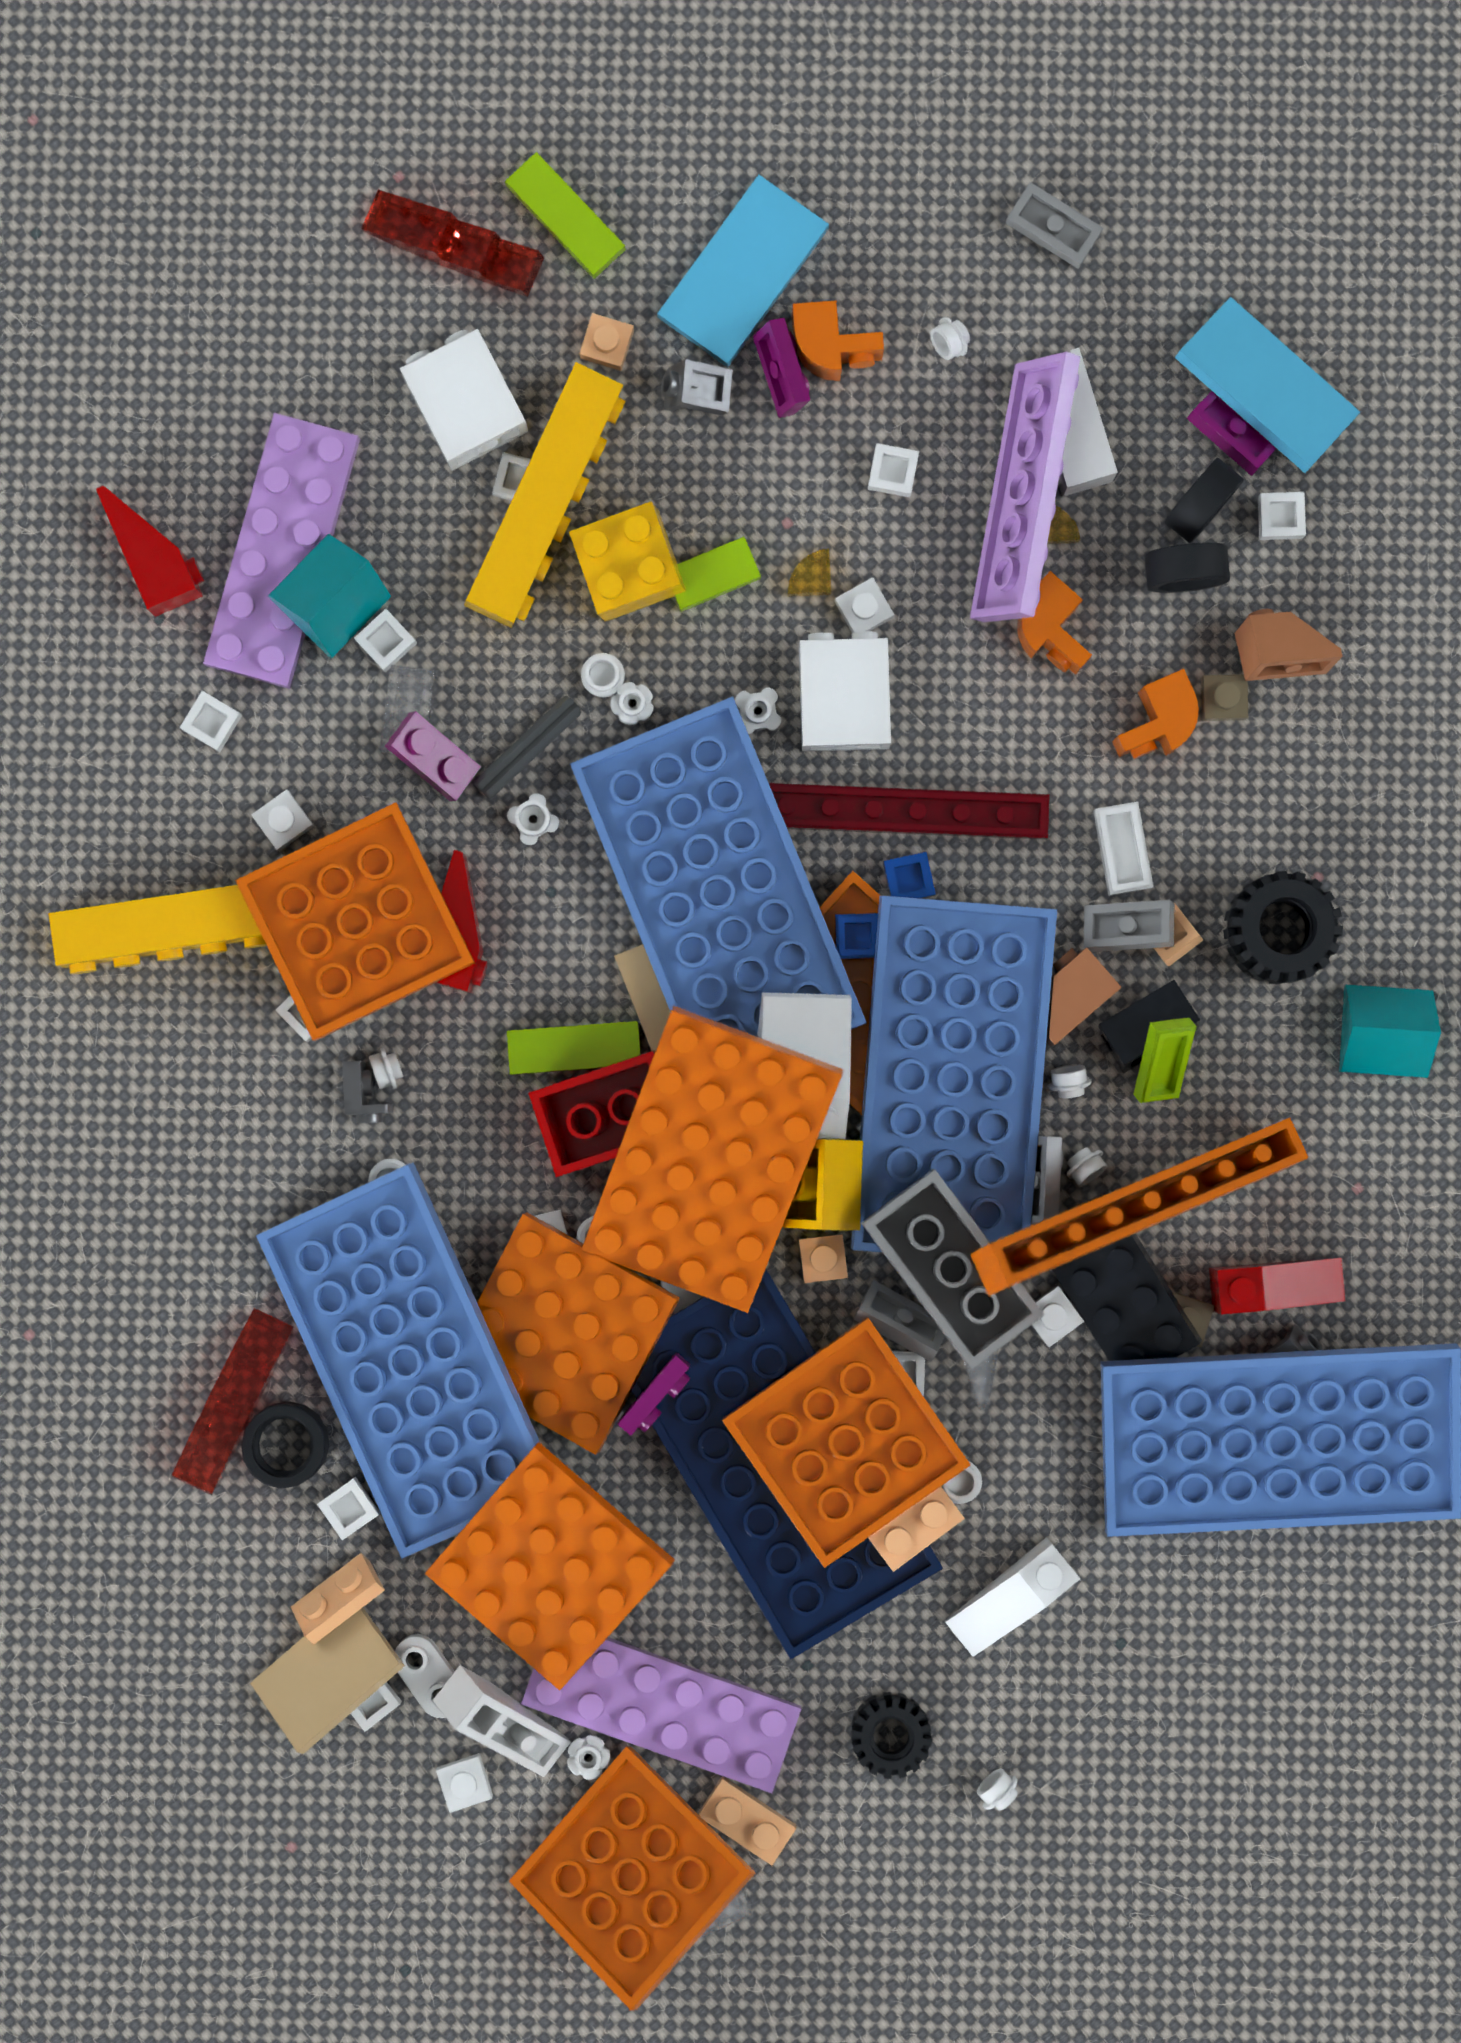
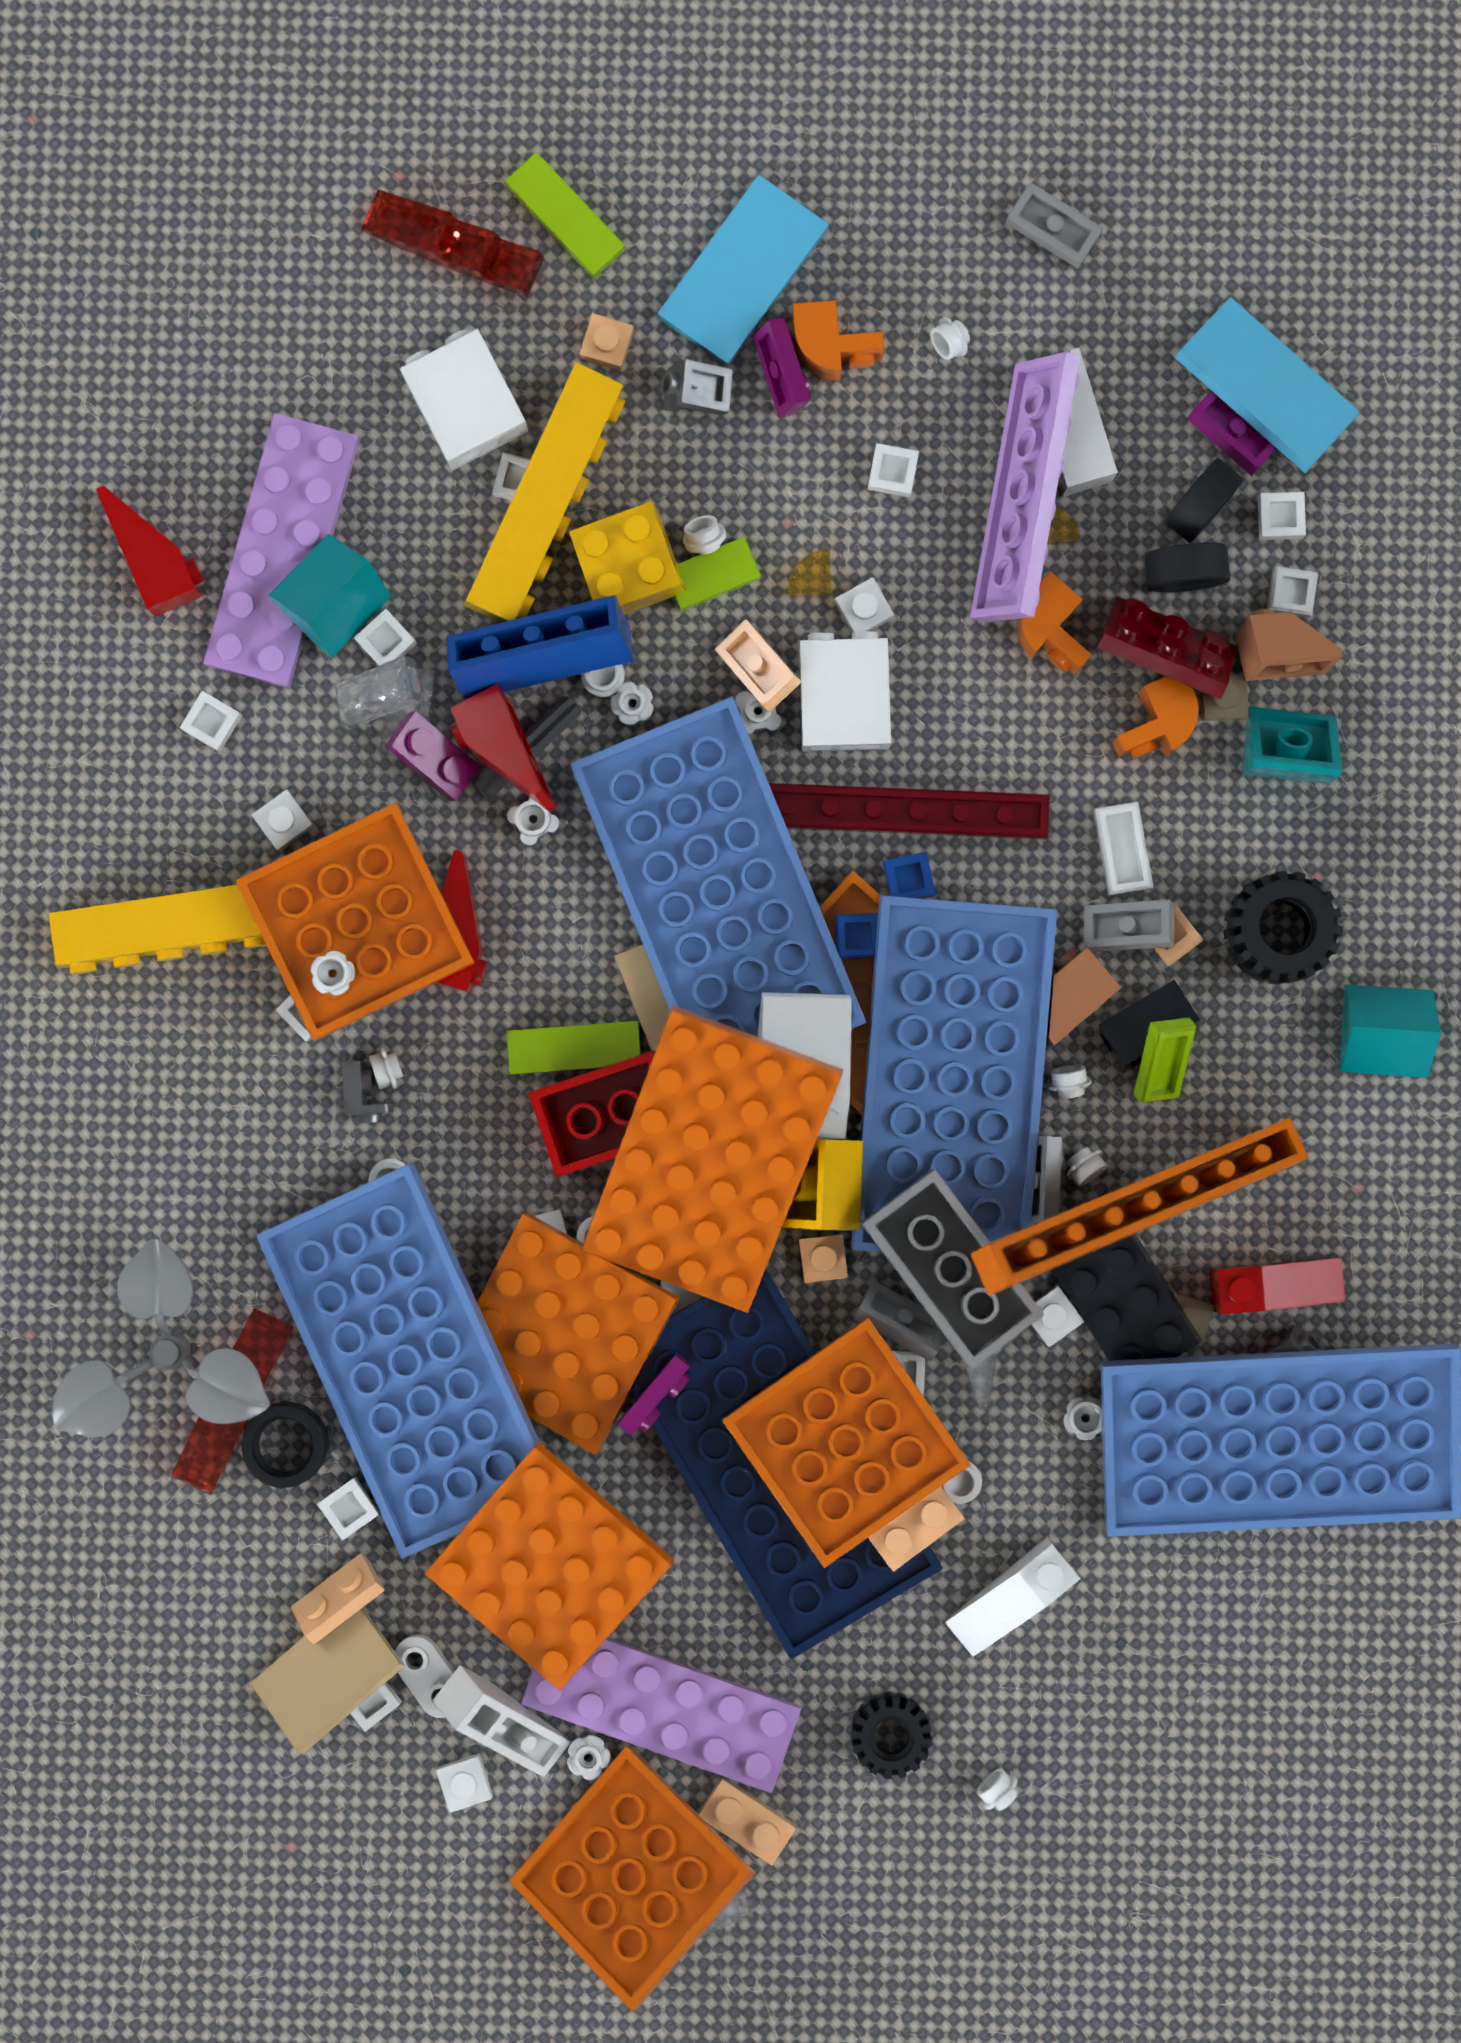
(159, 1286): none -> light grey plant
(320, 970): none -> white plate
(378, 692): none -> clear plate
(495, 736): none -> red slope
(540, 647): none -> blue brick
(703, 535): none -> white plate
(758, 665): none -> light nougat plate
(1073, 1421): none -> white plate
(1168, 646): none -> dark red plate
(1291, 746): none -> teal slope
(1292, 591): none -> white tile

